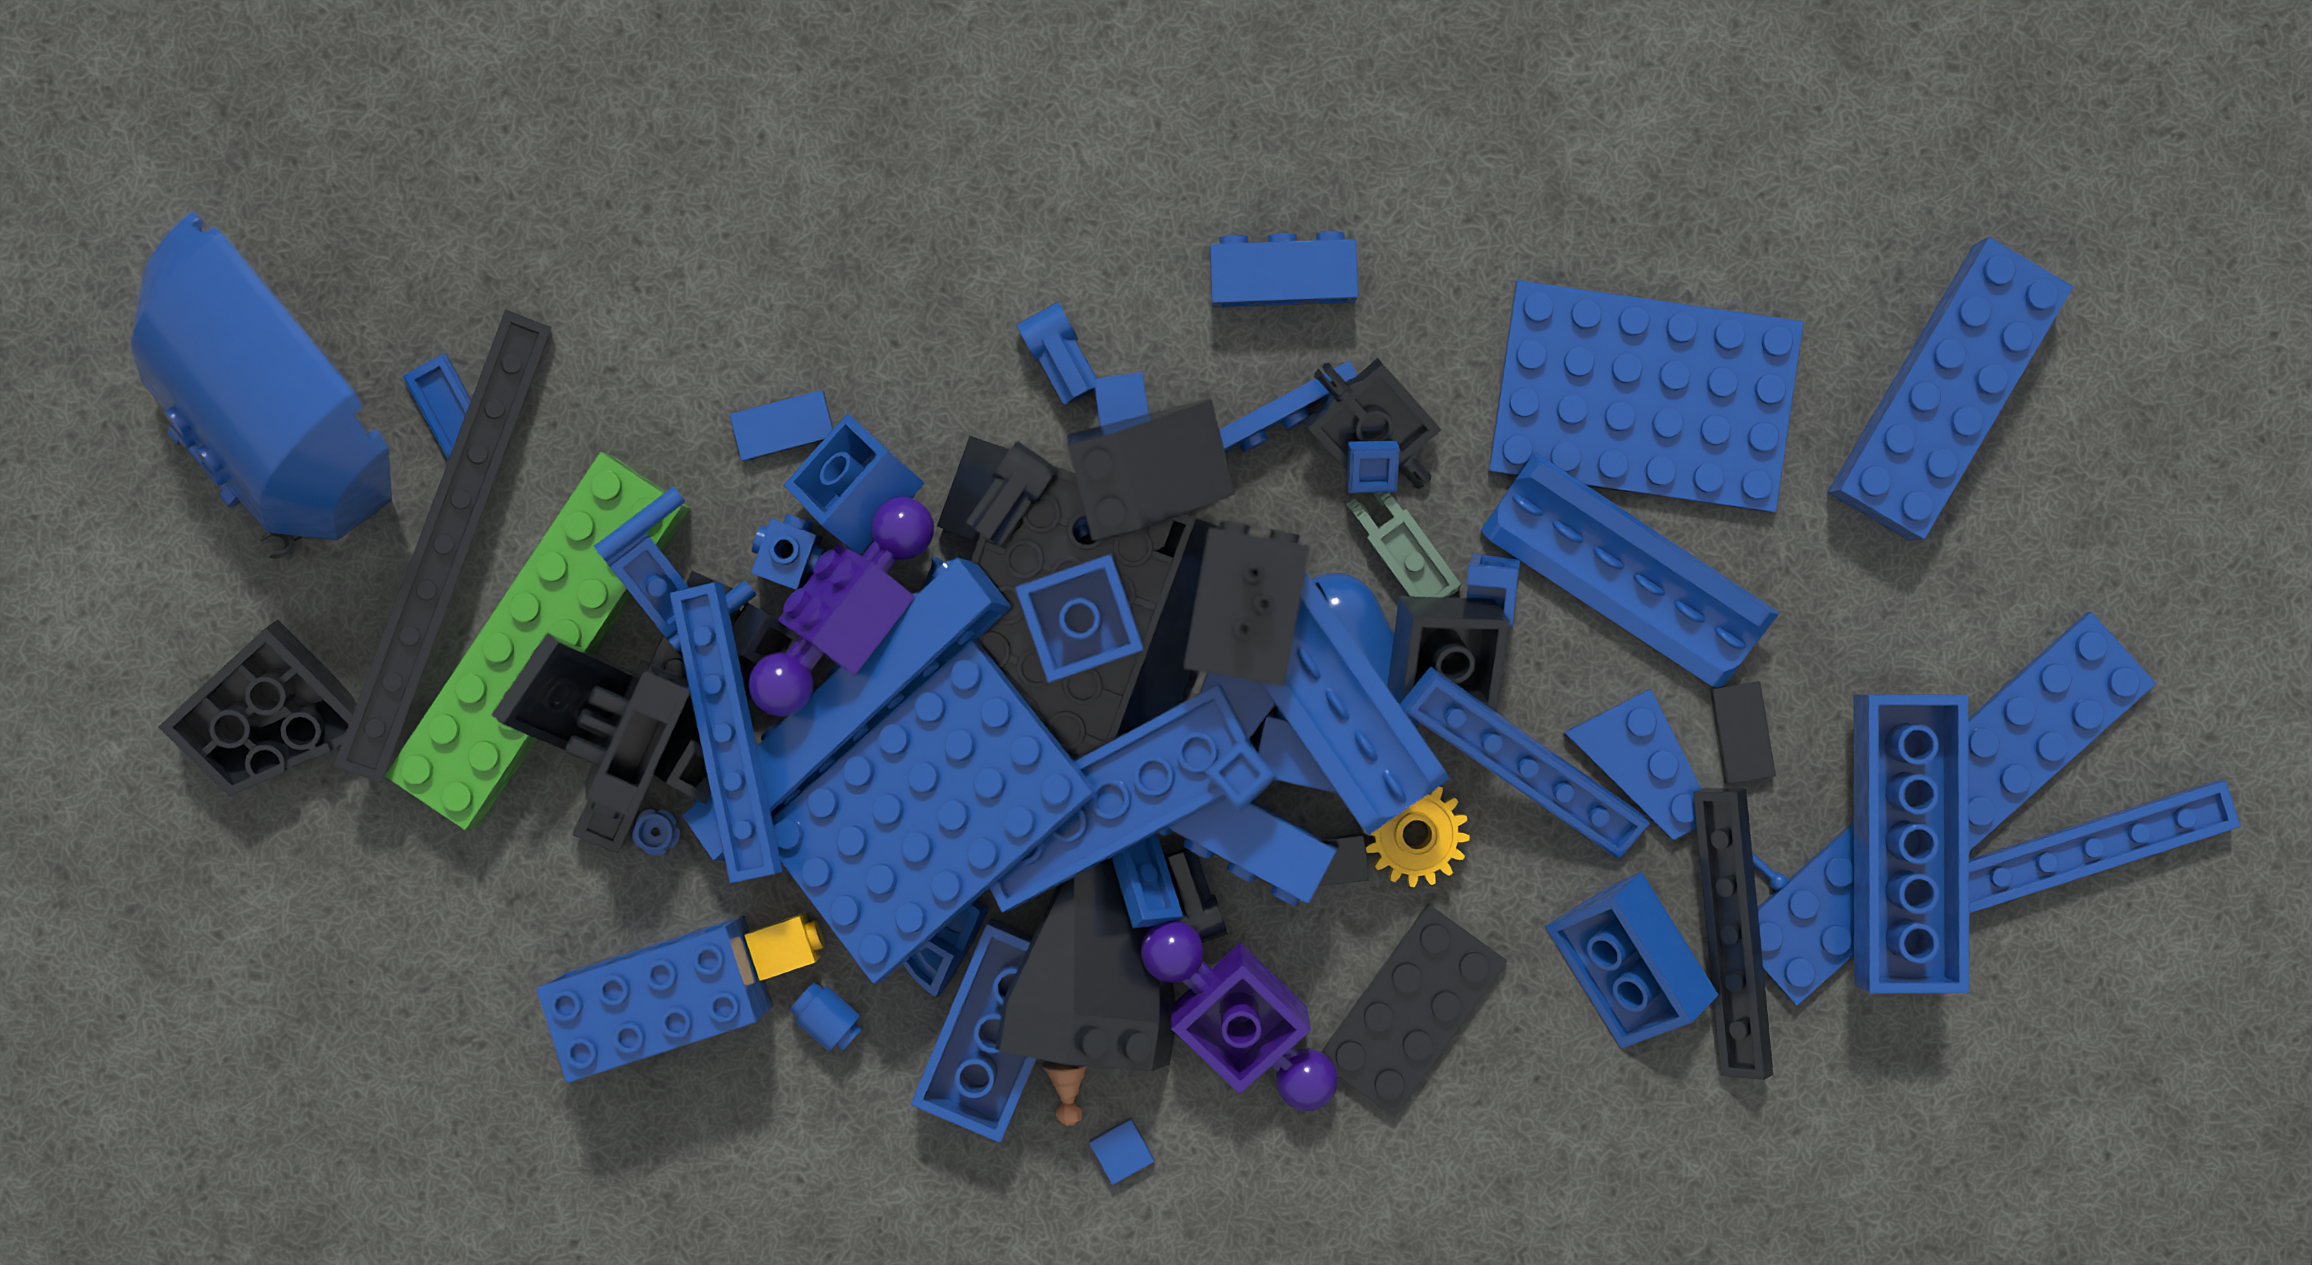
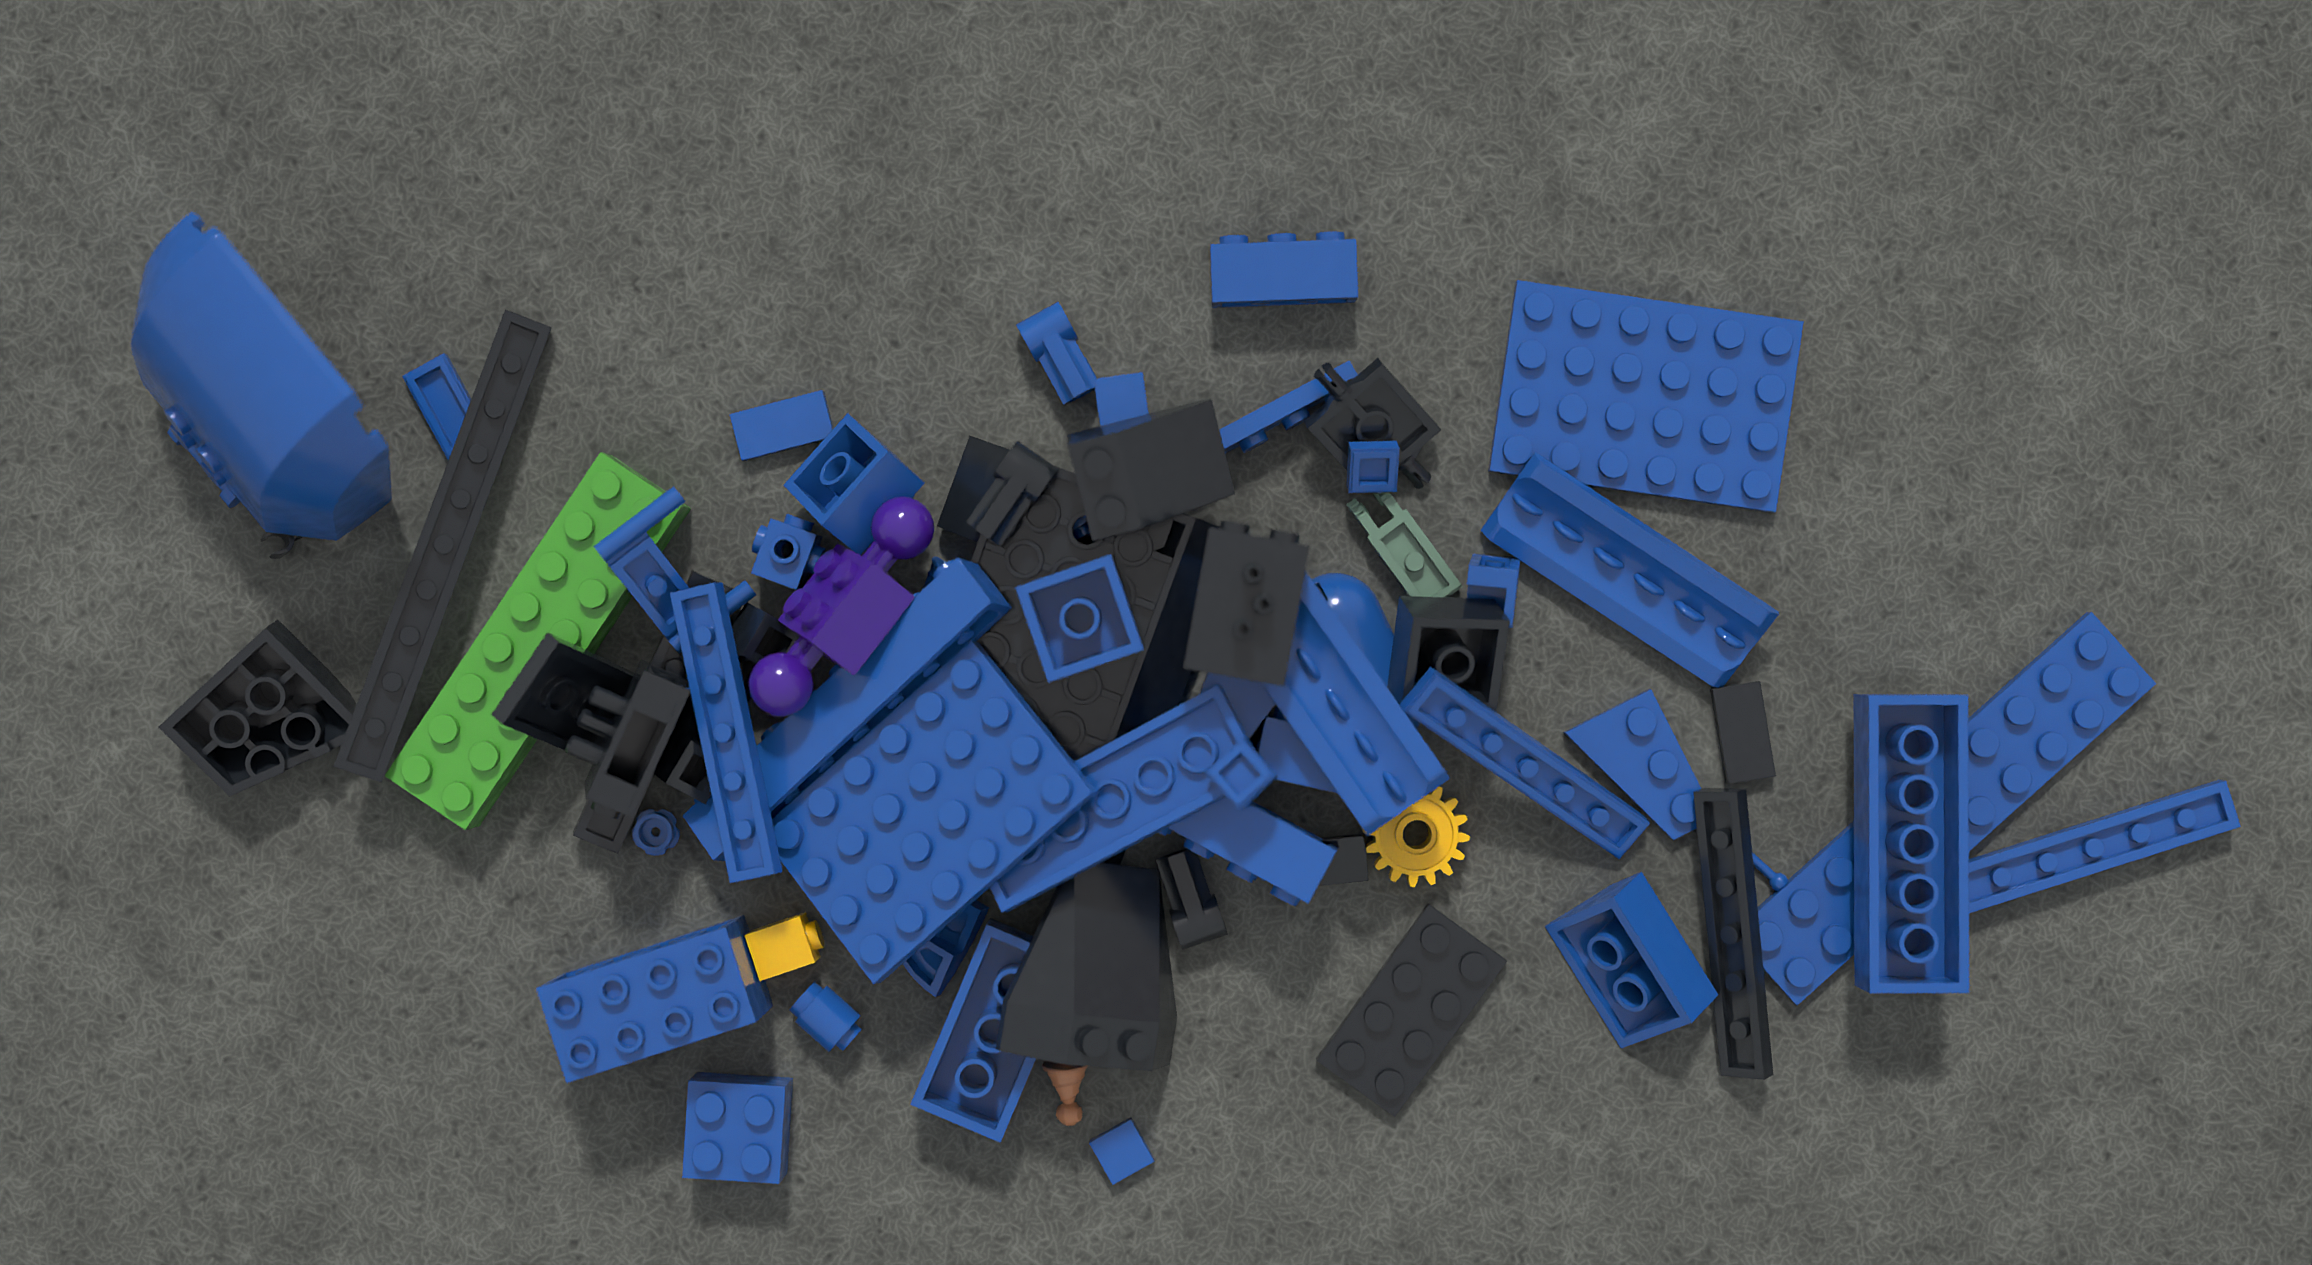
(737, 1127): none -> blue brick
(1147, 884): blue hinge -> none
(1239, 1017): dark purple brick -> none
(1950, 389): blue brick -> none

